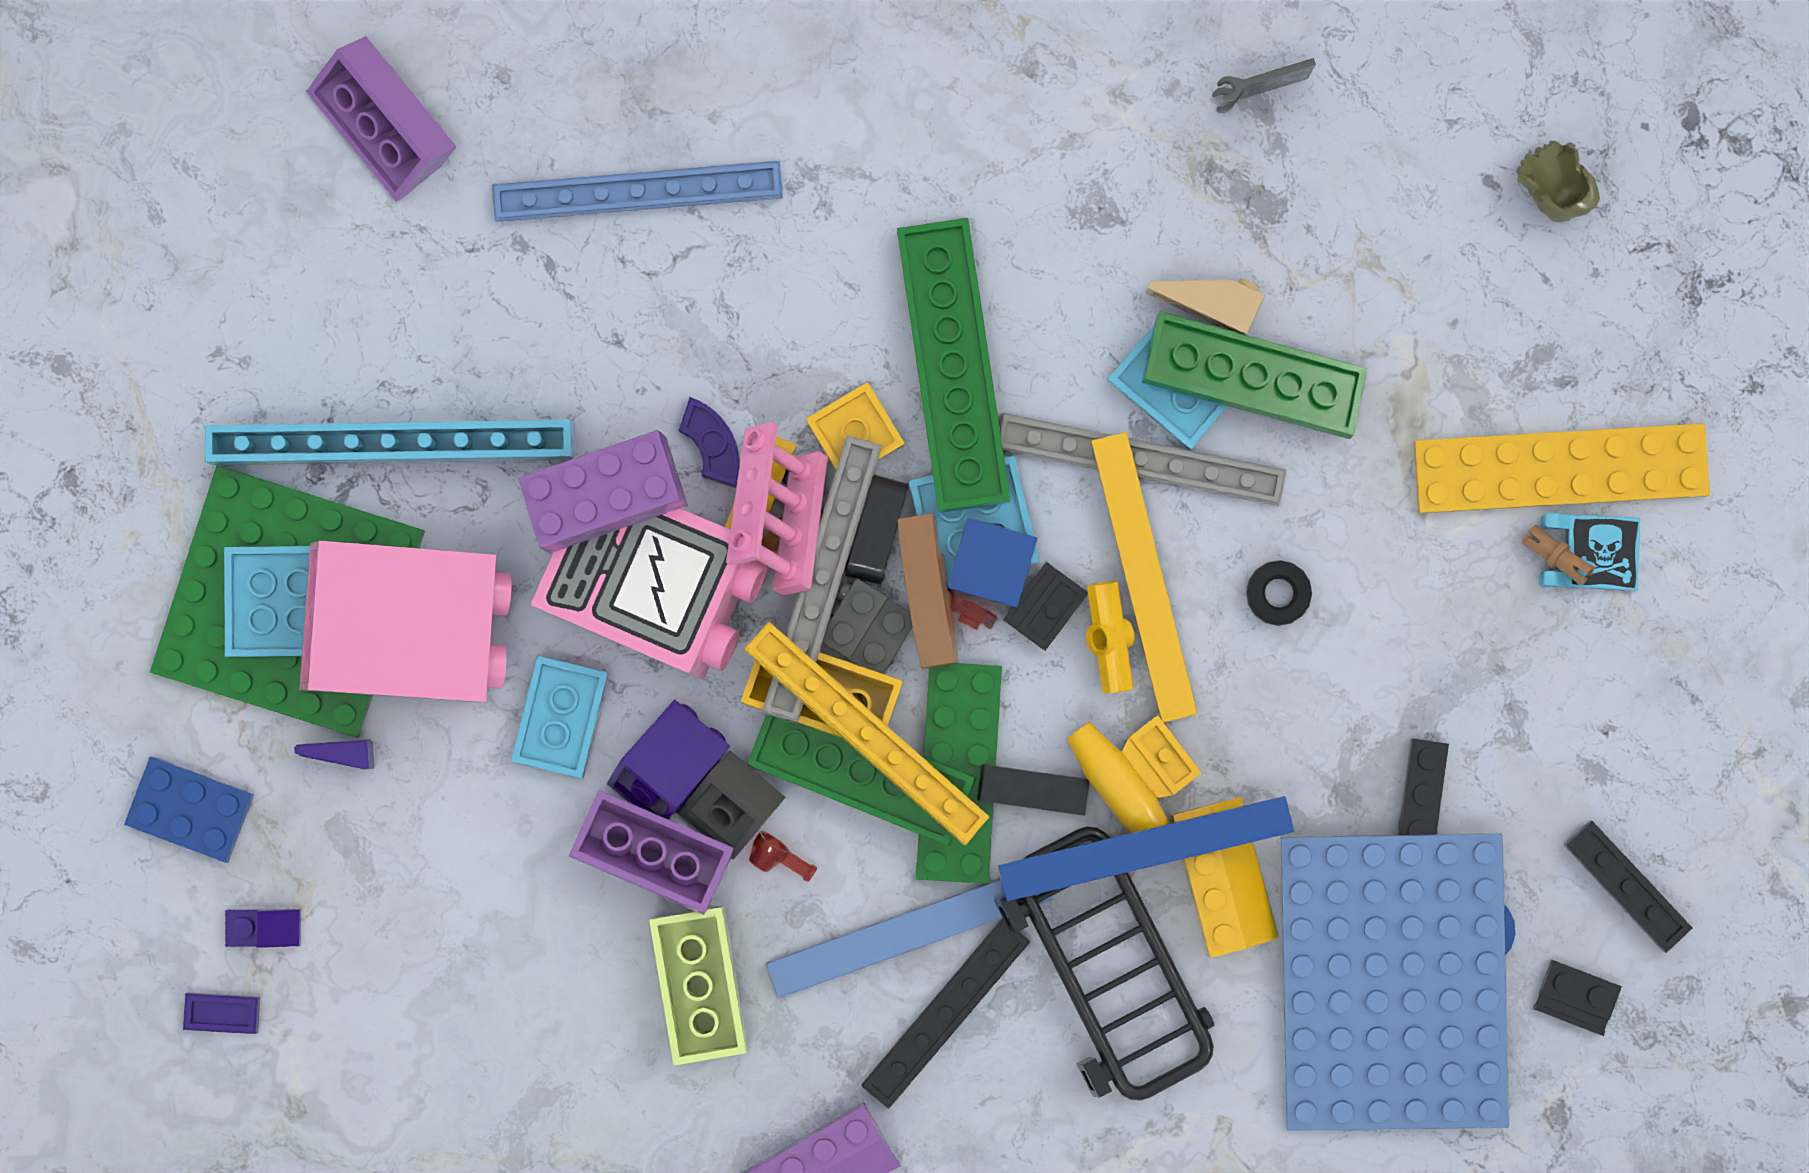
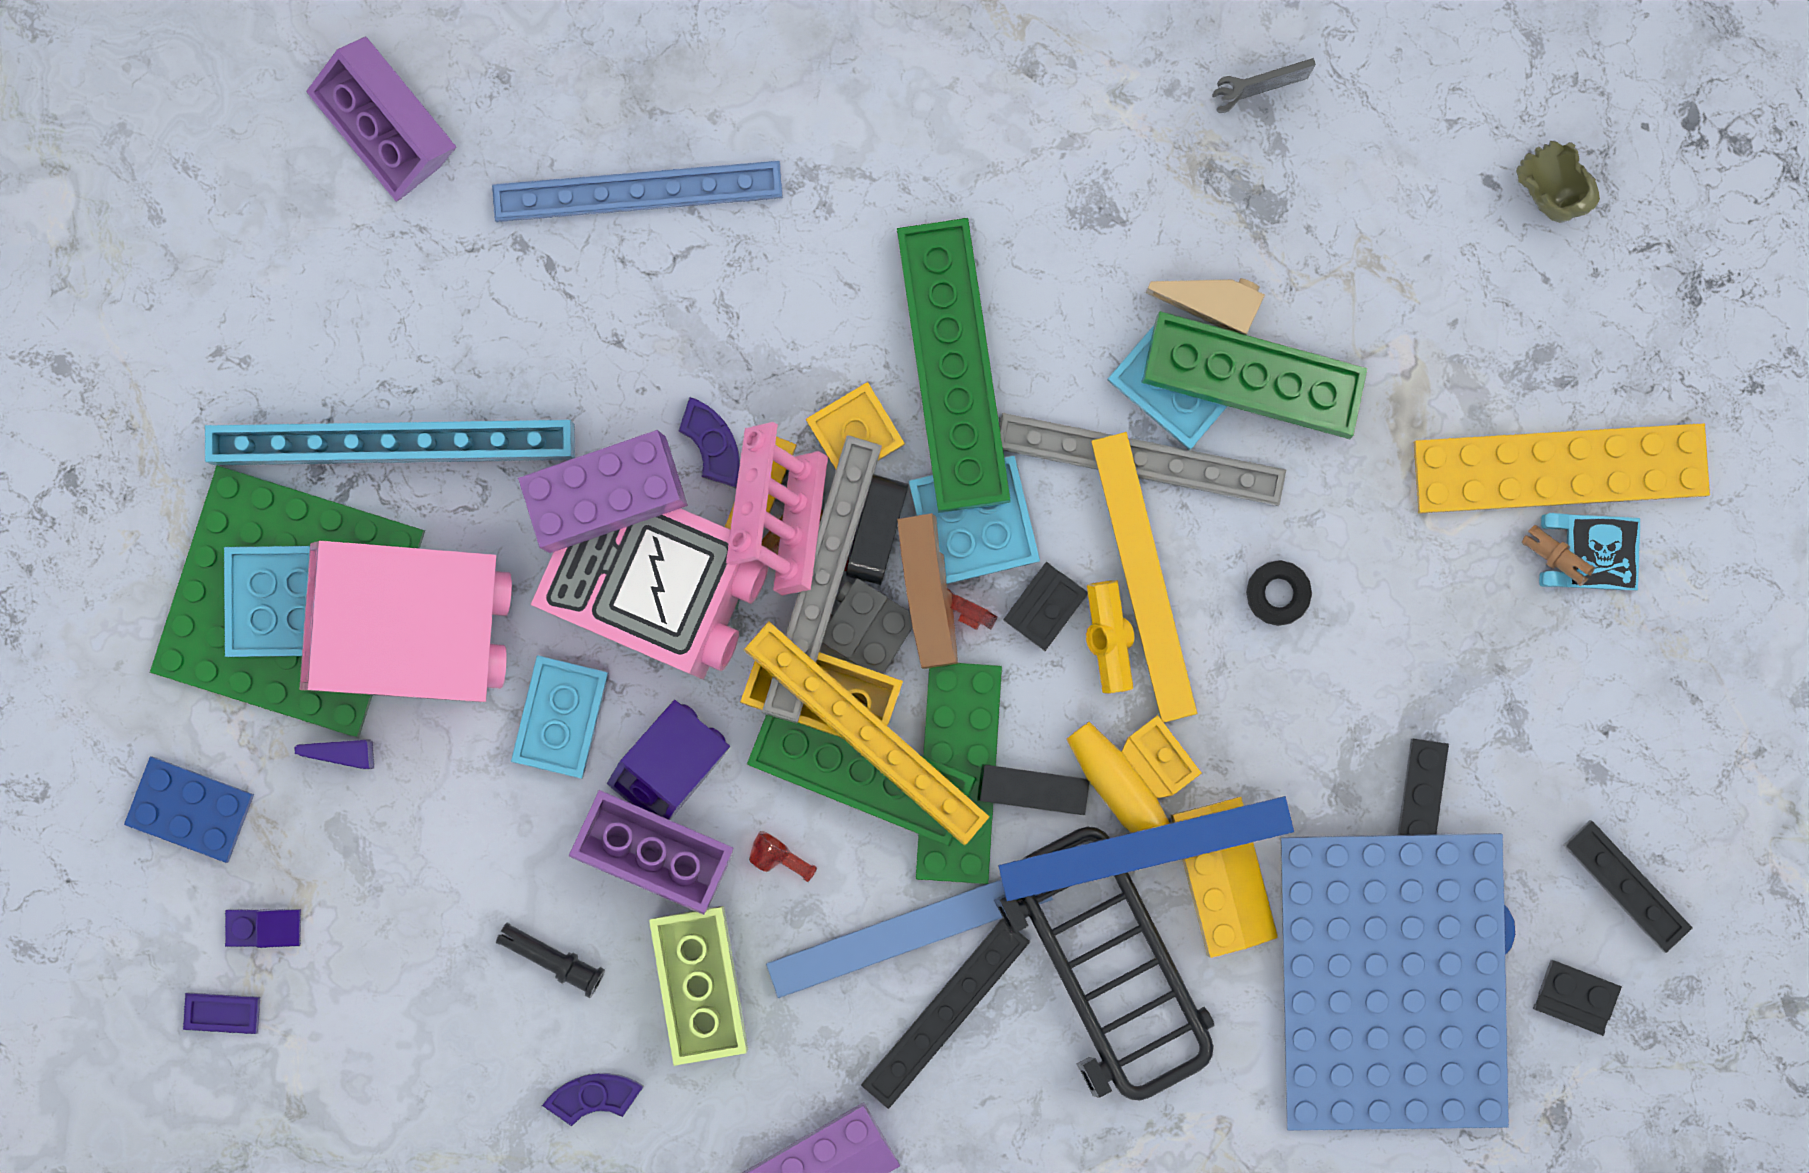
(566, 967): none -> black pin
(591, 1094): none -> dark purple tile
(731, 803): dark grey slope -> none
(992, 562): blue tile -> none

